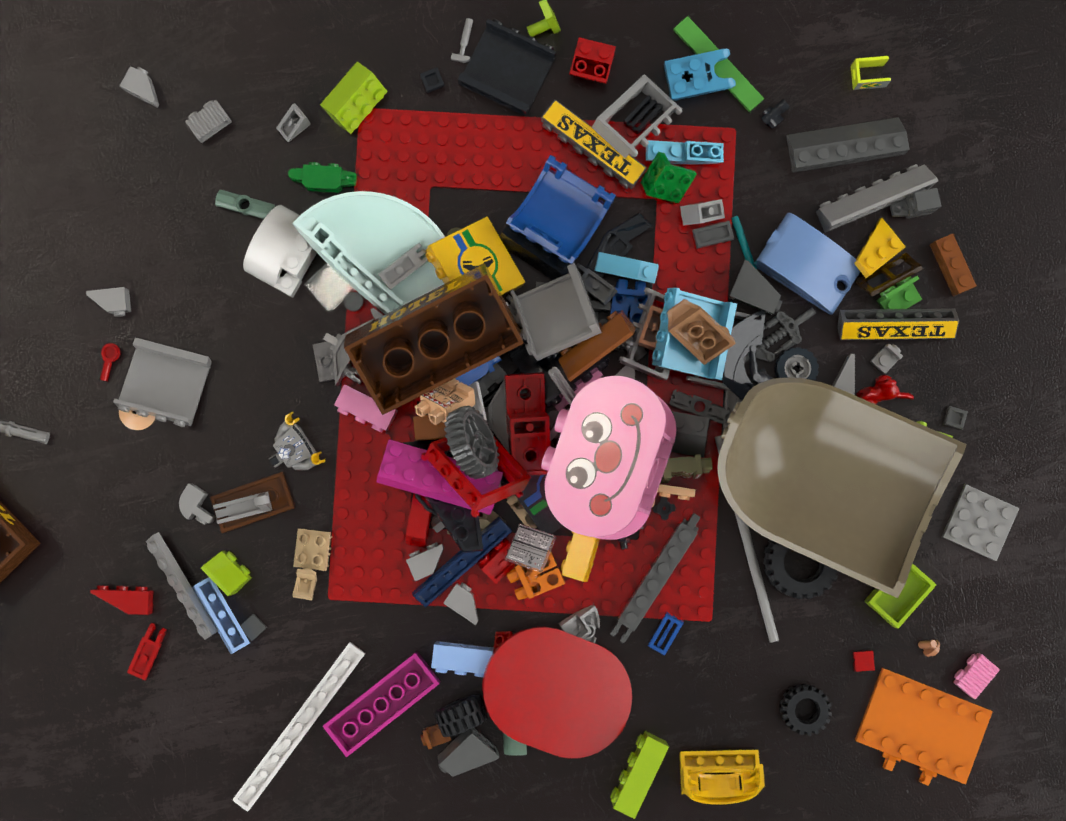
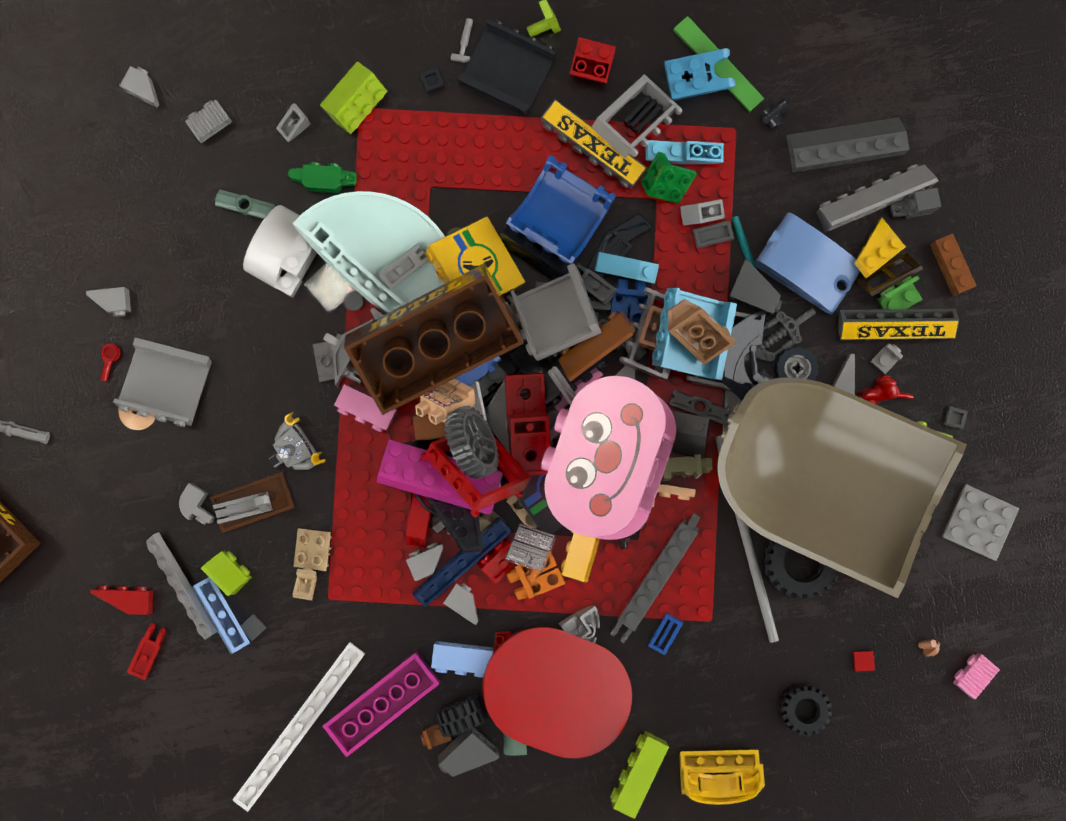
(664, 513): black plate -> none
(870, 83): neon yellow piece -> none
(898, 609): lime piece -> none
(923, 727): orange hinge -> none

